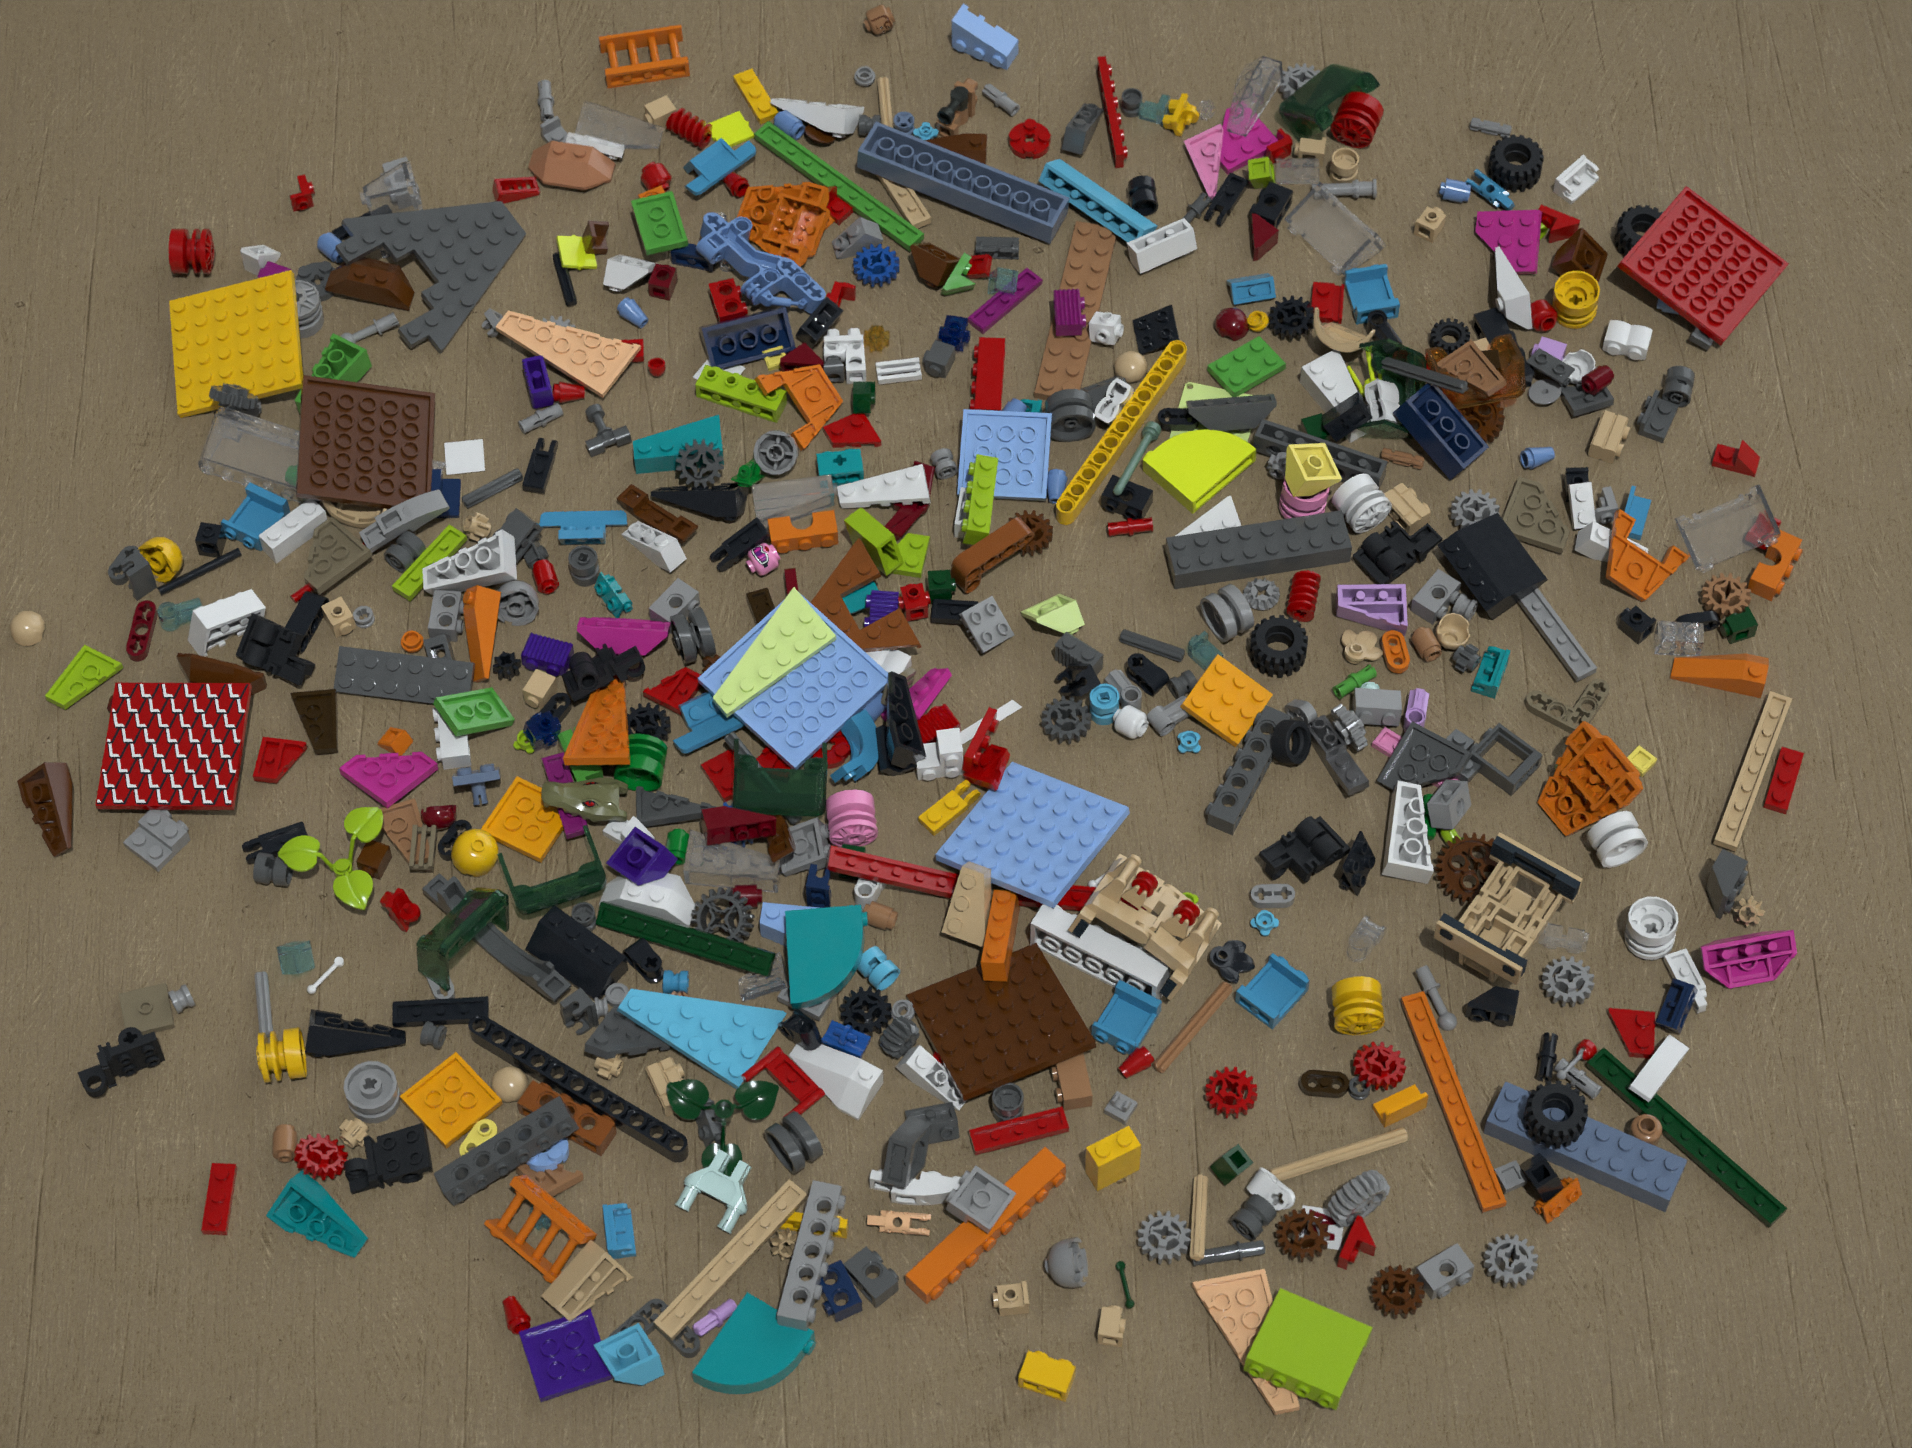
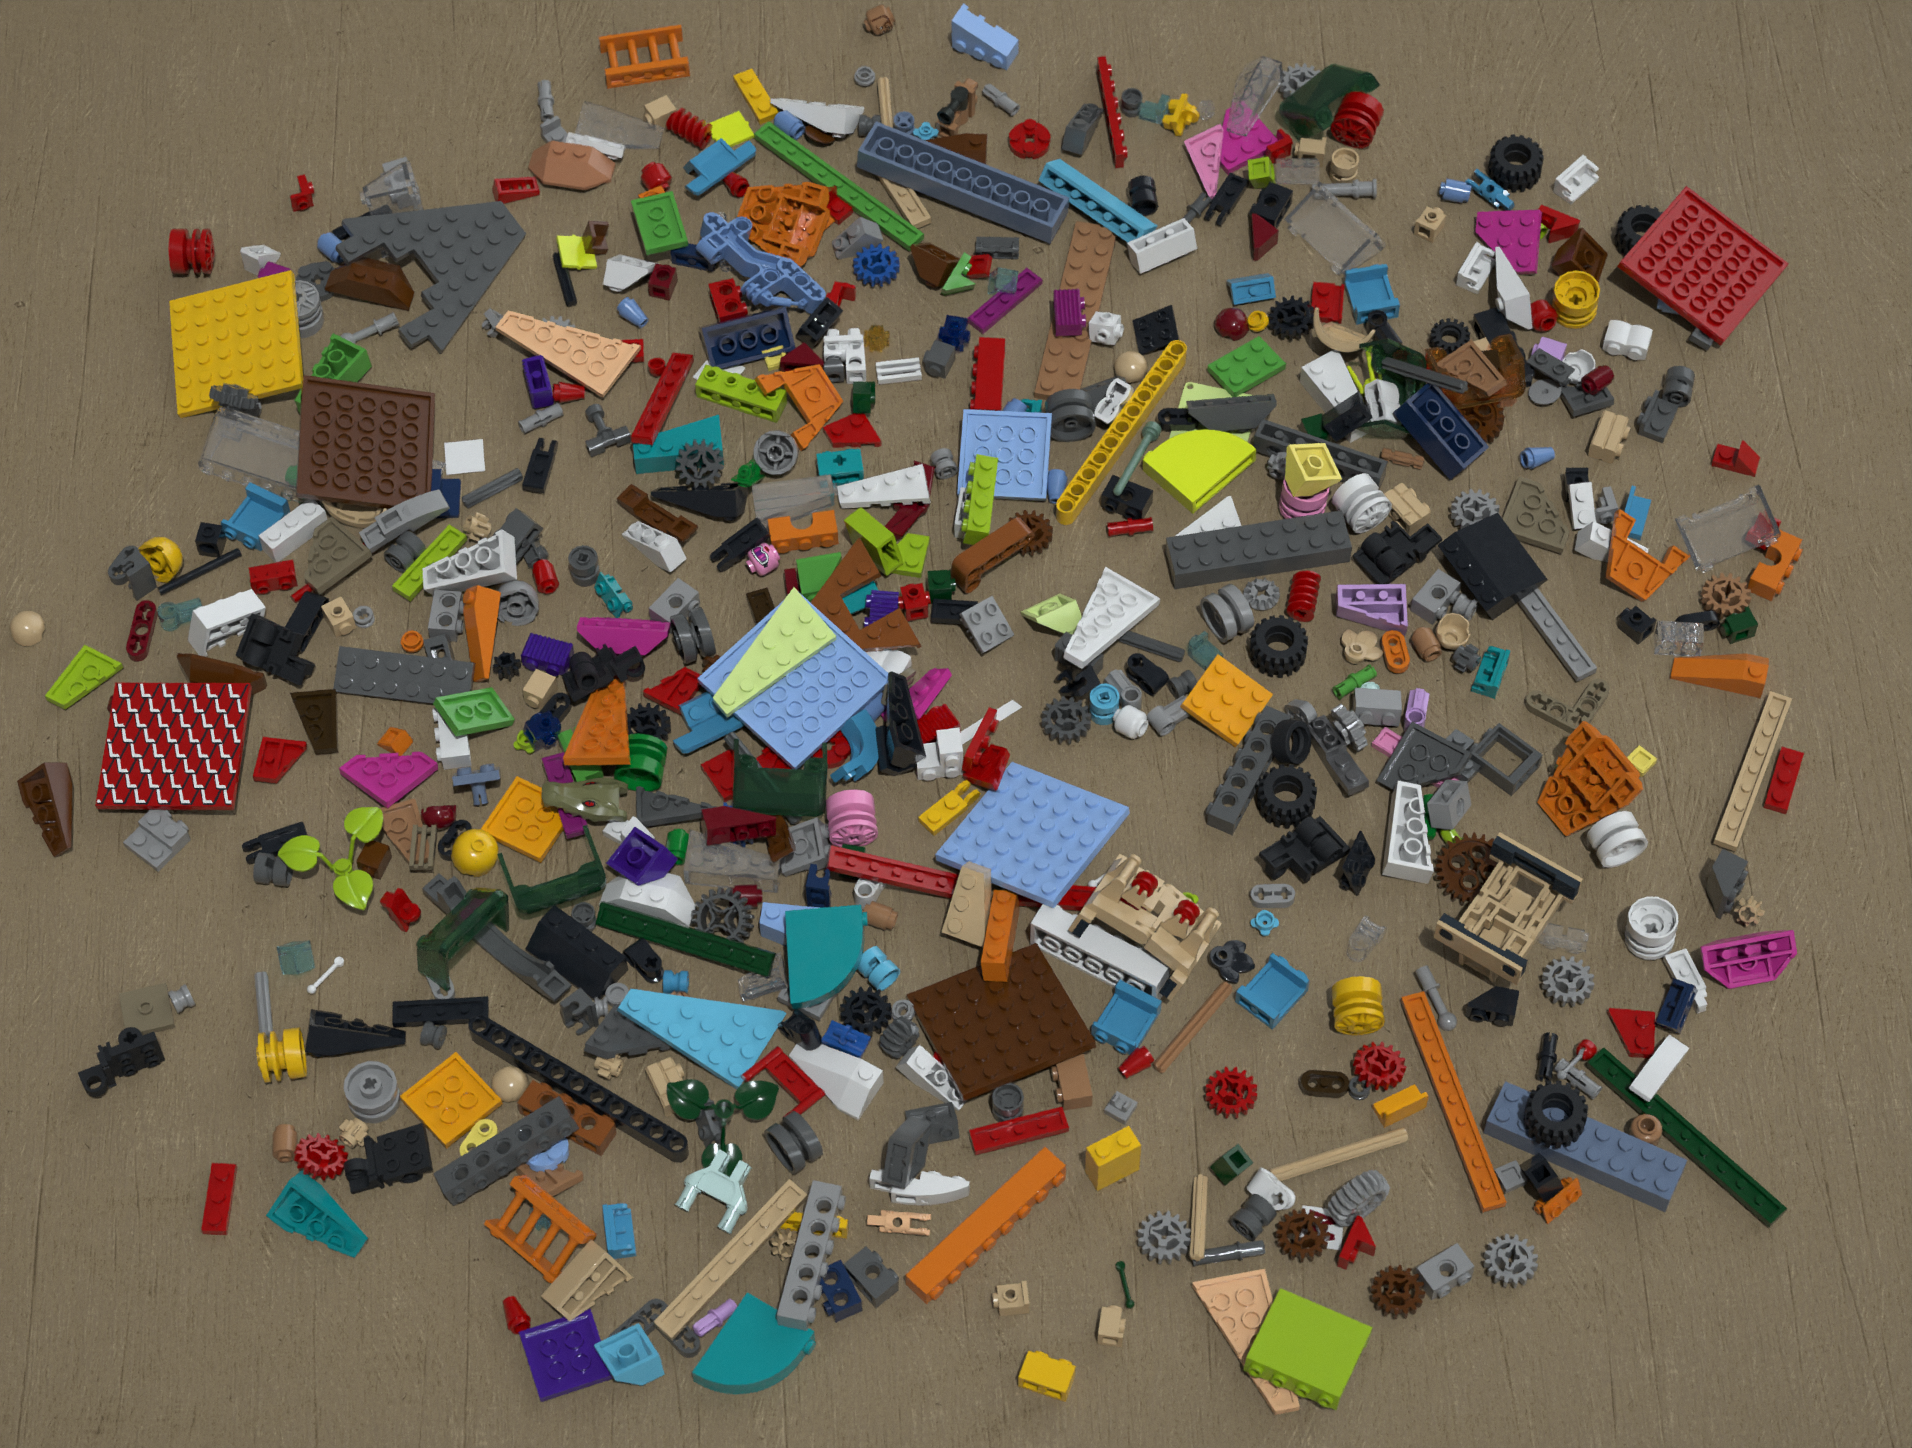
(273, 577): none -> red bracket
(583, 526): dark azure plate -> none
(662, 398): none -> red tile
(814, 572): none -> bright green slope
(979, 1199): light grey plate -> none
(1067, 1263): light grey cylinder -> none
(1108, 615): none -> white wing
(1189, 736): medium azure plate -> none
(1290, 780): none -> black tyre
(1476, 268): none -> white hinge
(1490, 127): light grey axle -> none

